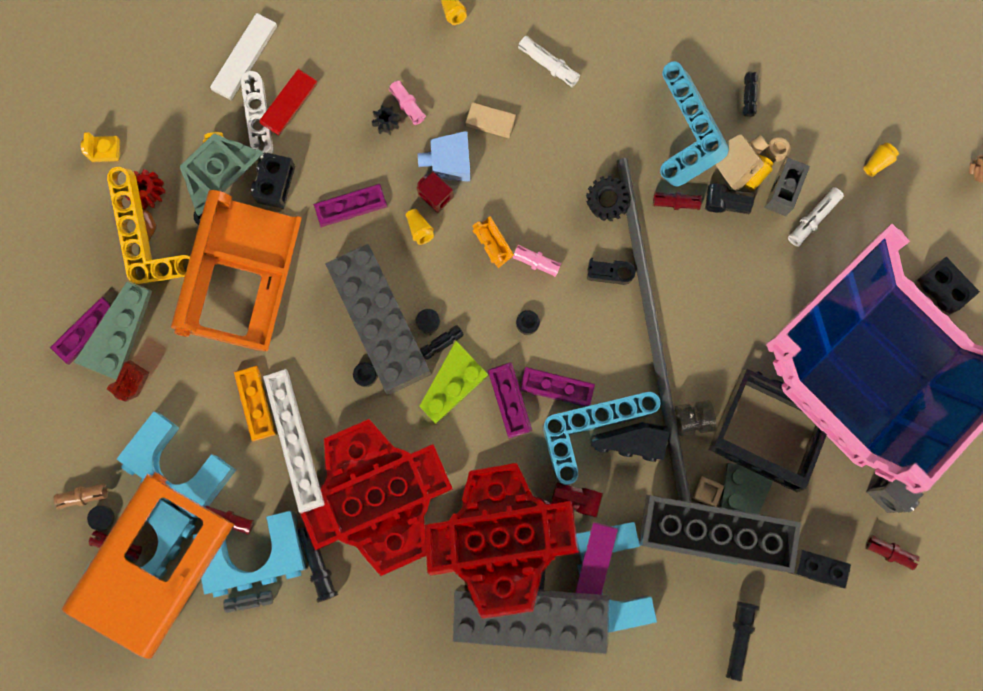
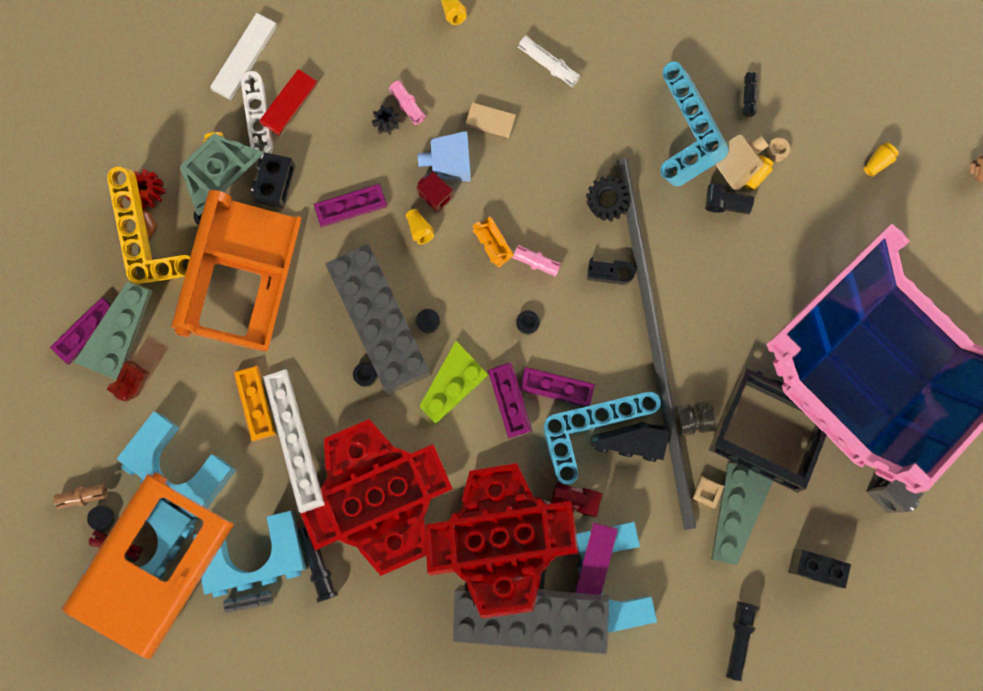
(100, 148): yellow bracket -> none
(240, 523): dark red pin -> none
(441, 342): black axle -> none
(677, 200): dark red pin -> none
(720, 533): dark grey brick -> none
(787, 187): dark grey brick -> none
(809, 223): white pin -> none
(892, 552): dark red pin -> none
(951, 281): black brick -> none

